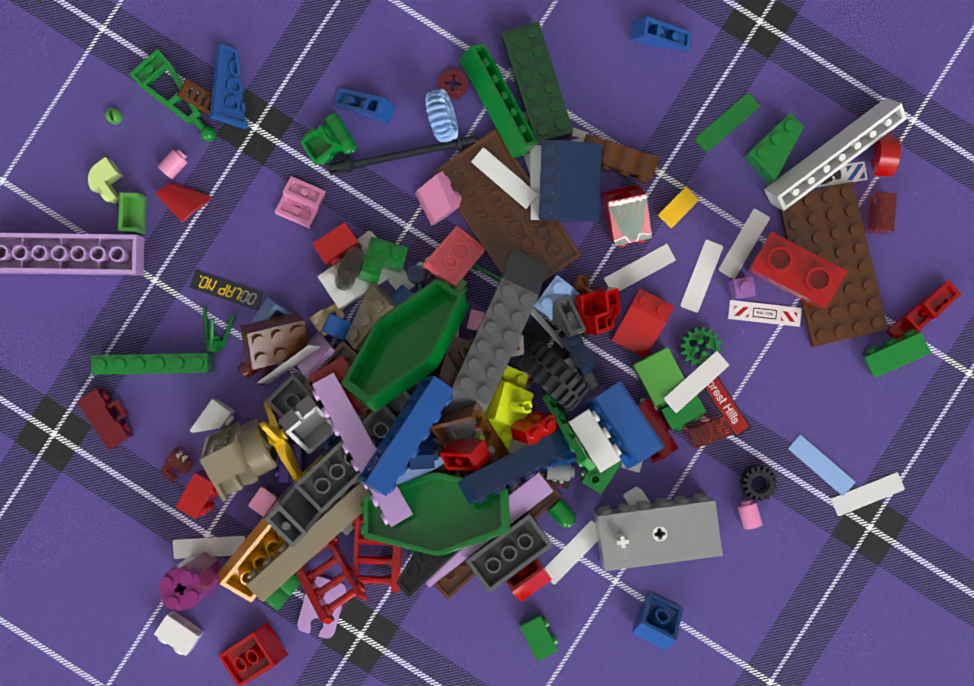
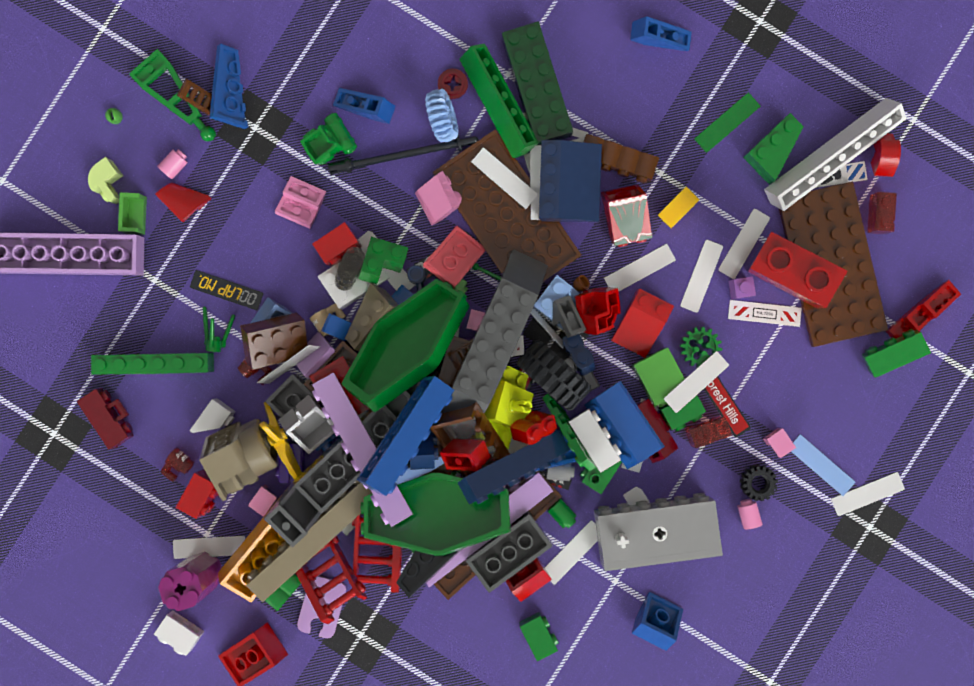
(779, 442): none -> bright pink panel

